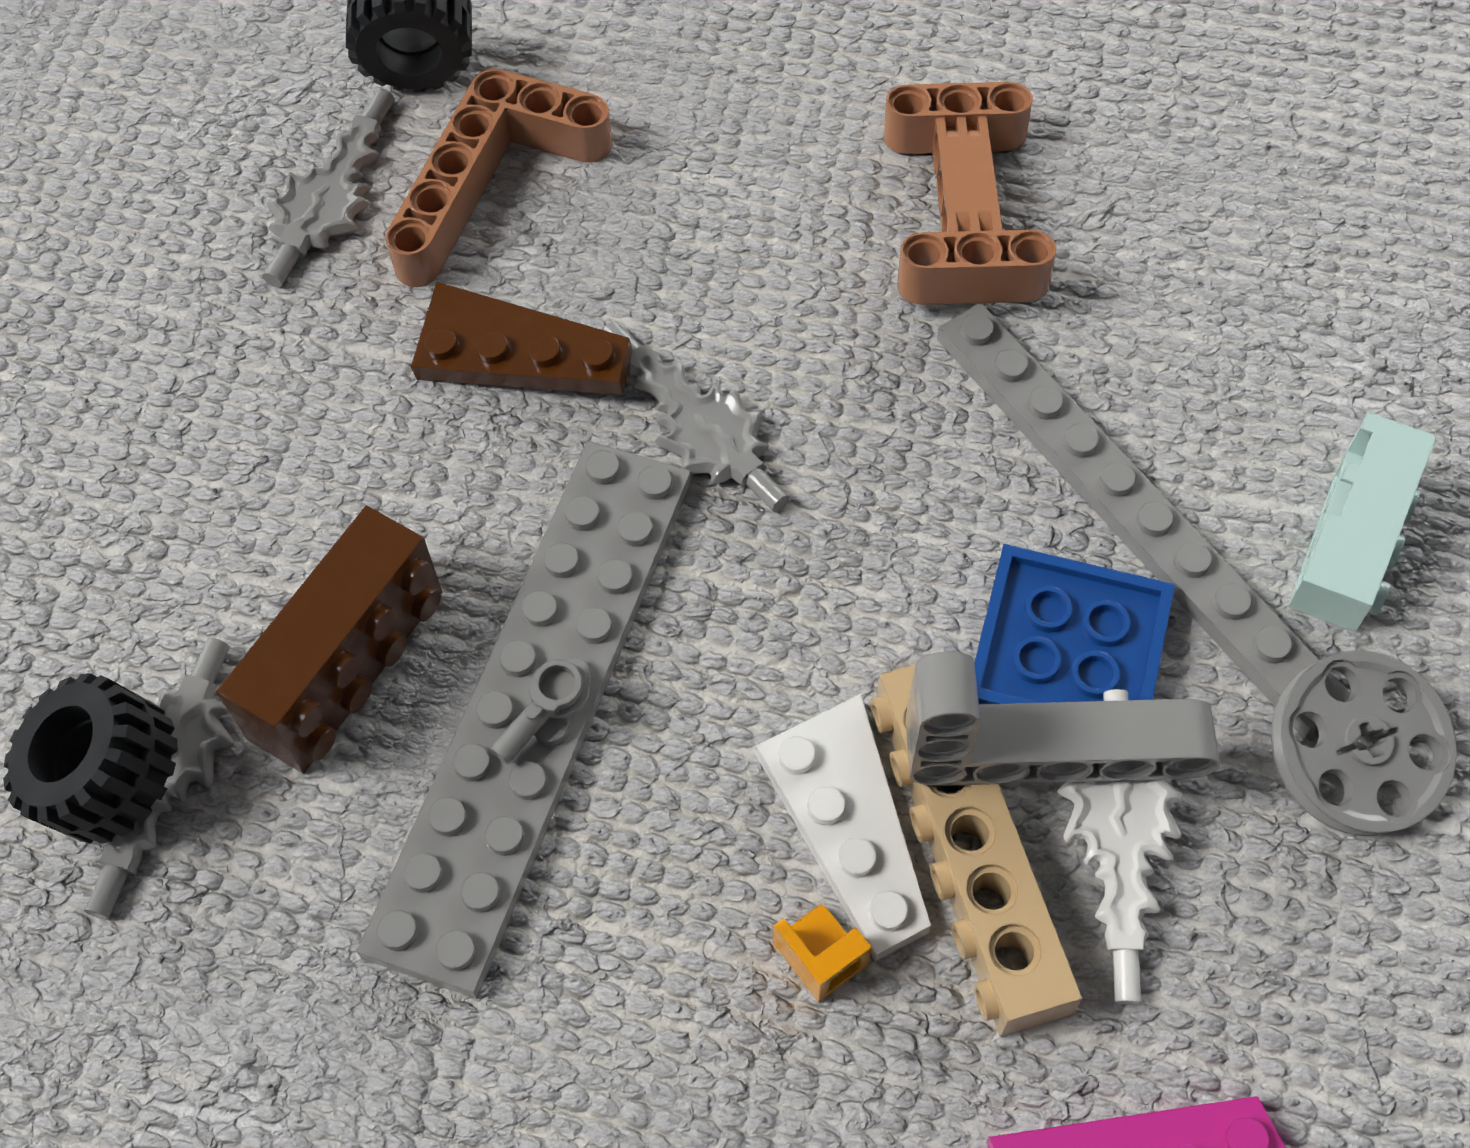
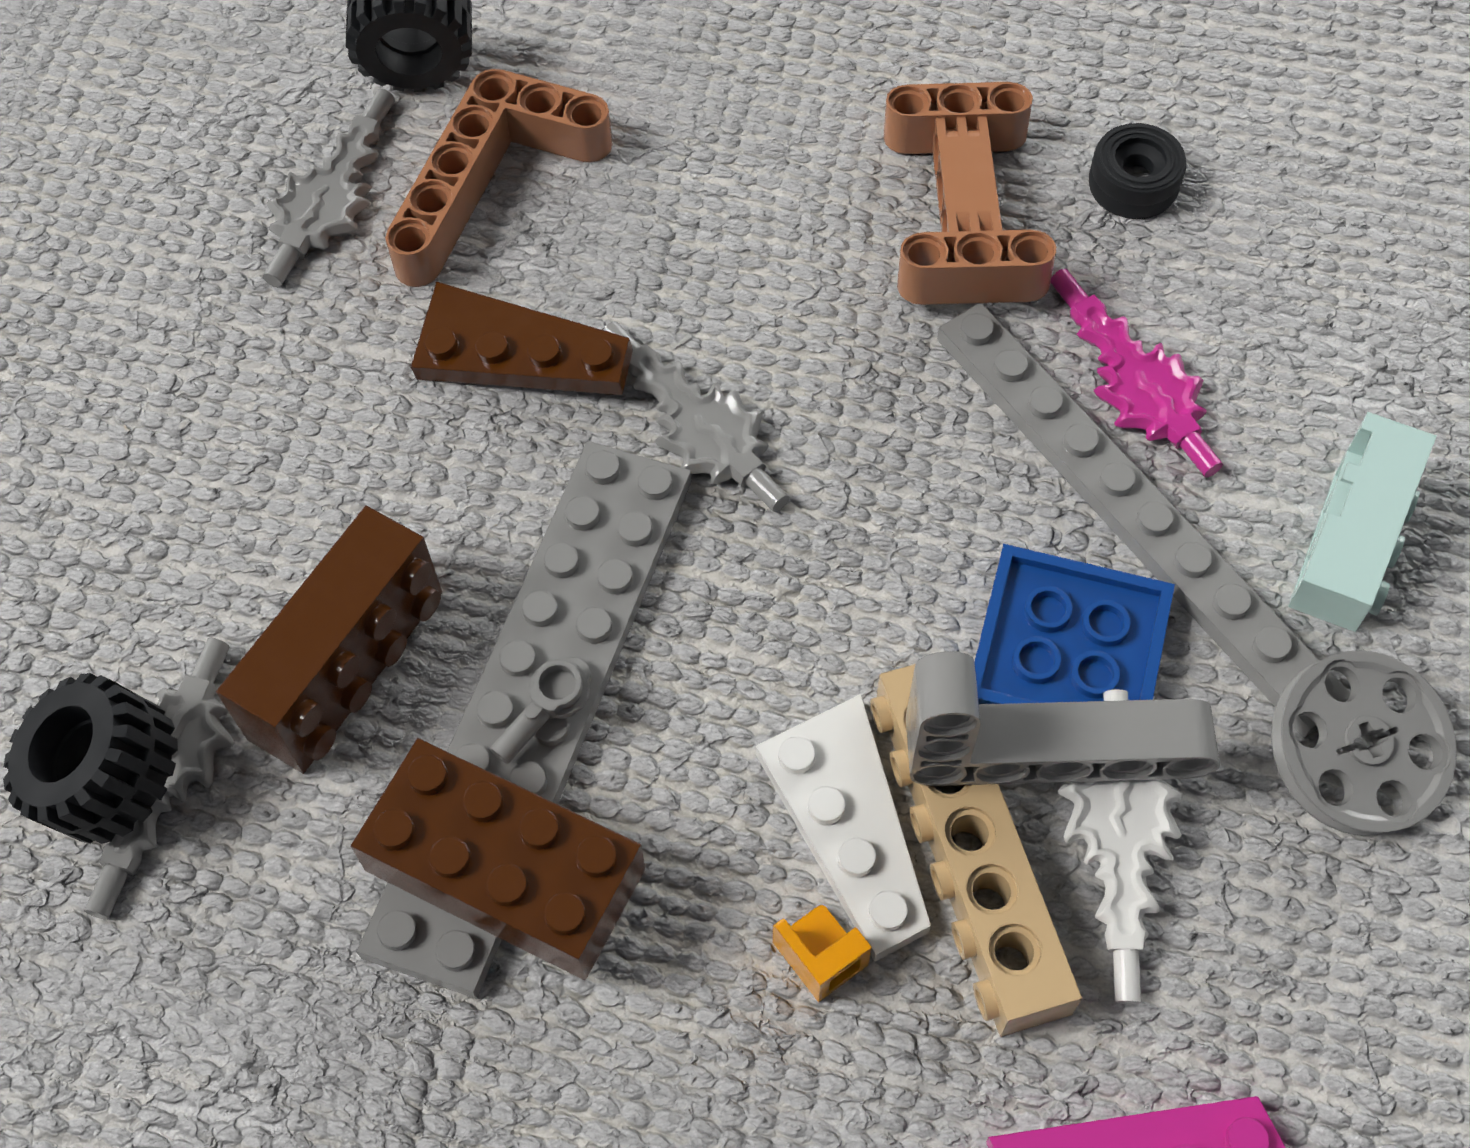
(500, 857): none -> reddish brown brick
(1140, 146): none -> black tyre
(1143, 387): none -> dark pink piece

